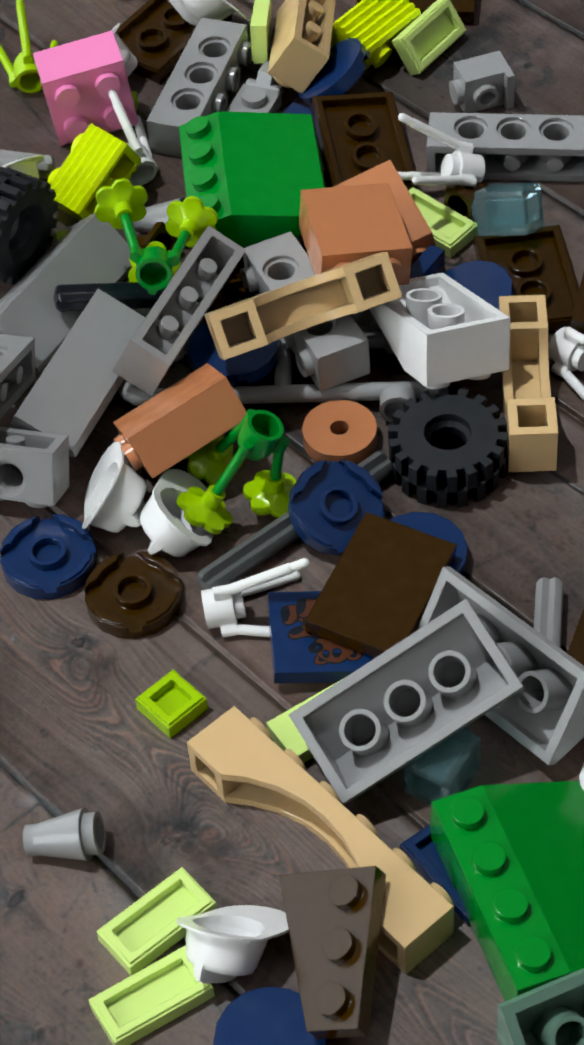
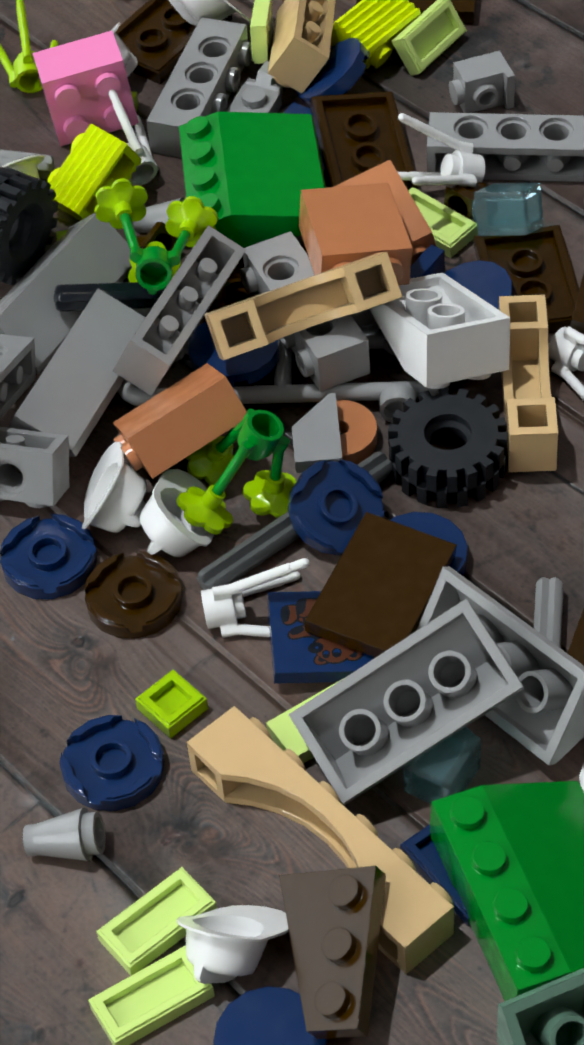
(112, 763): none -> dark blue tile
(317, 435): none -> light grey tile

